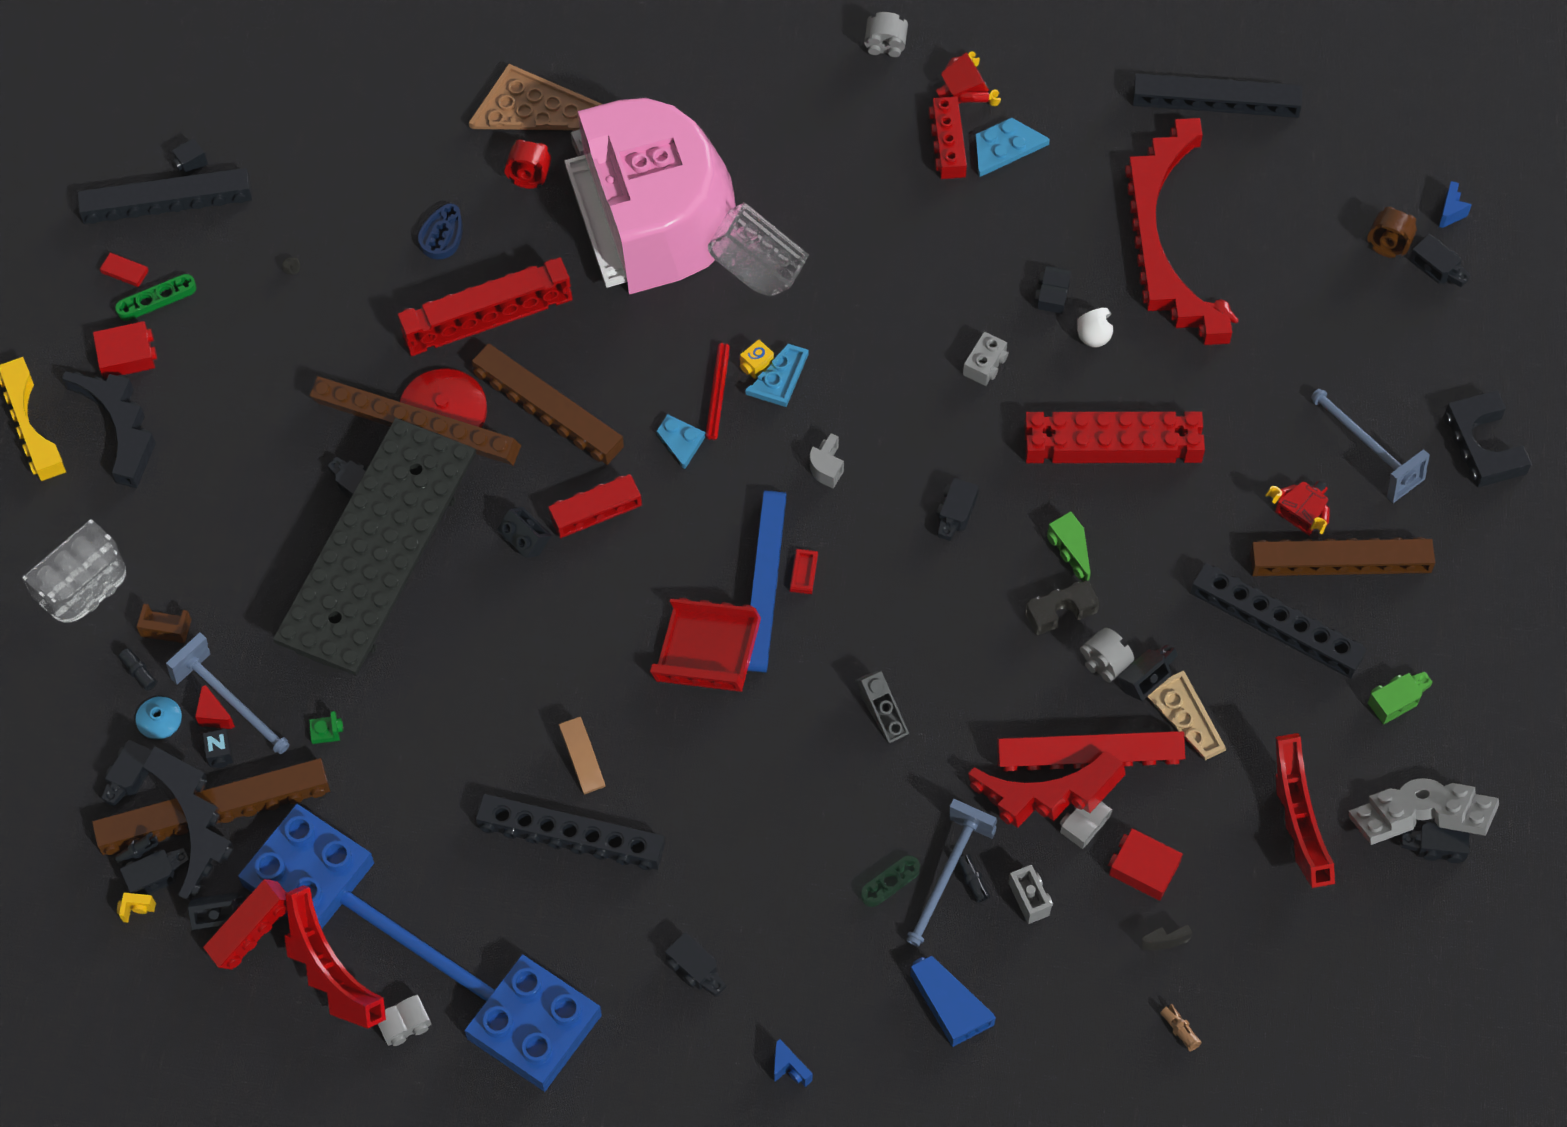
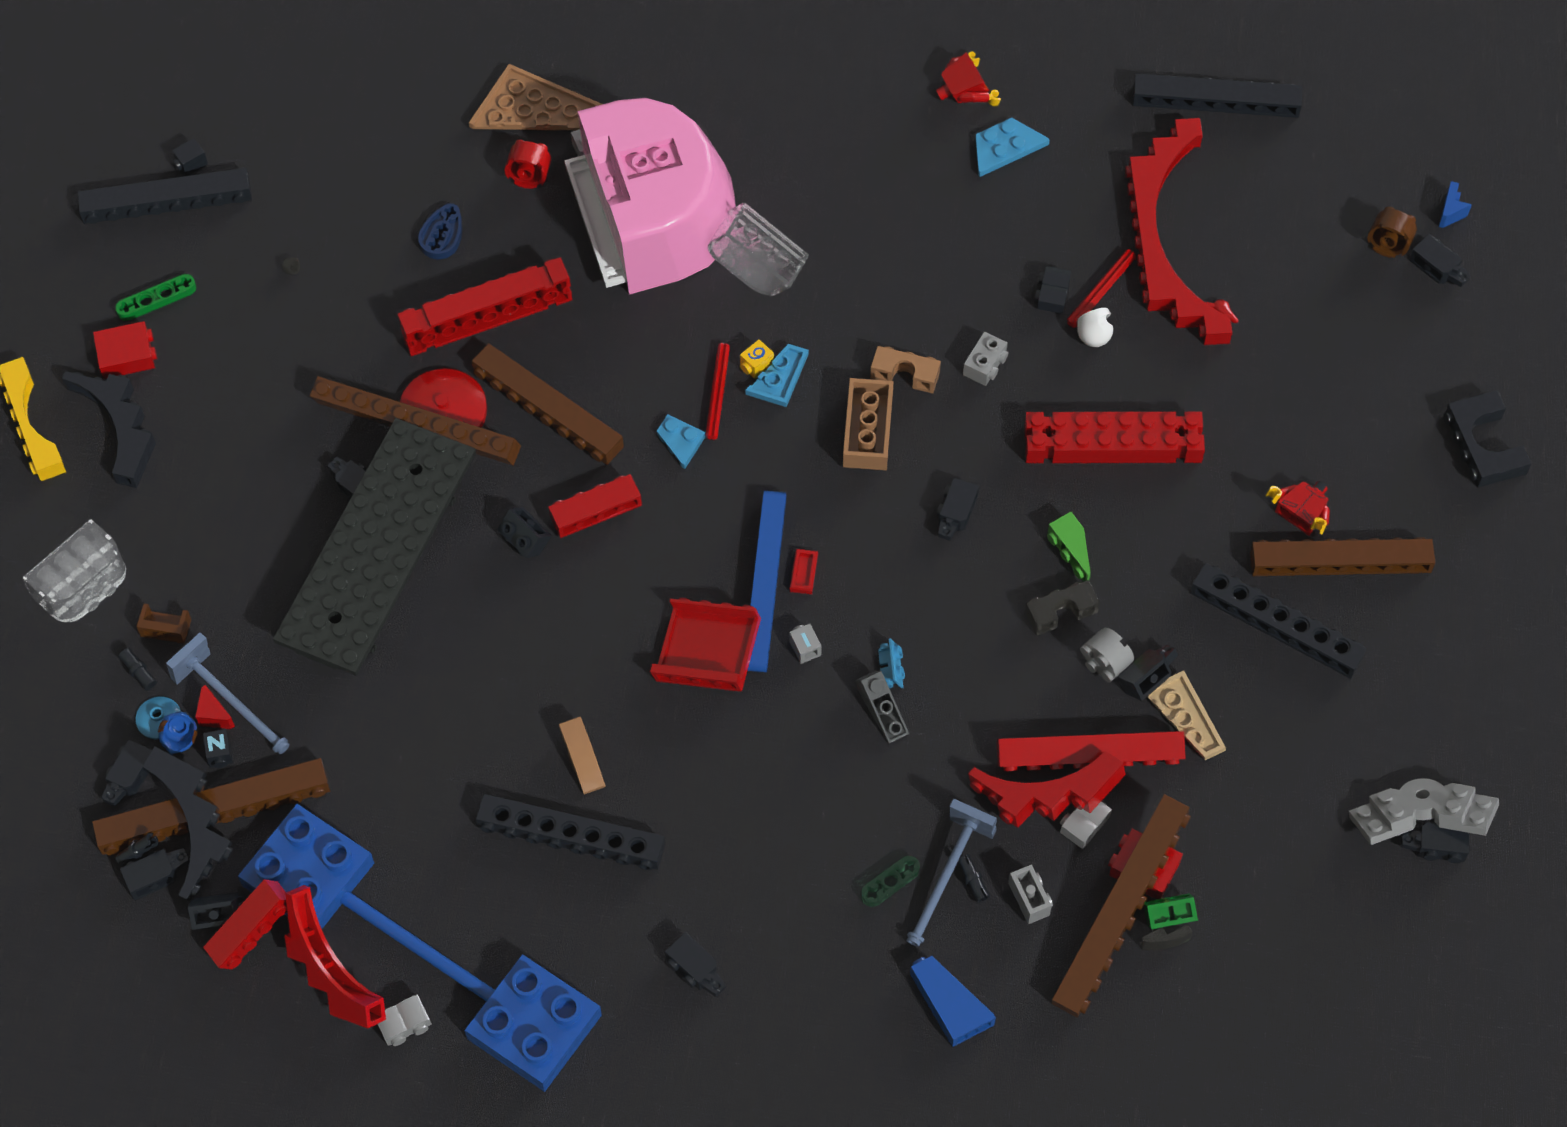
(124, 269): red tile -> none
(137, 903): yellow bracket -> none
(177, 732): none -> blue hair
(326, 729): green bracket -> none
(787, 1060): blue slope -> none
(805, 643): none -> light grey brick
(824, 465): light grey brick -> none
(868, 424): none -> medium nougat brick
(886, 34): light grey brick -> none
(890, 361): none -> medium nougat arch
(891, 655): none -> dark azure hinge
(949, 138): red brick -> none
(1102, 287): none -> red axle
(1121, 905): none -> reddish brown brick
(1170, 911): none -> green brick
(1181, 1028): medium nougat pin -> none
(1299, 815): red arch -> none
(1398, 696): bright green hinge -> none
(1405, 476): sand blue tile -> none

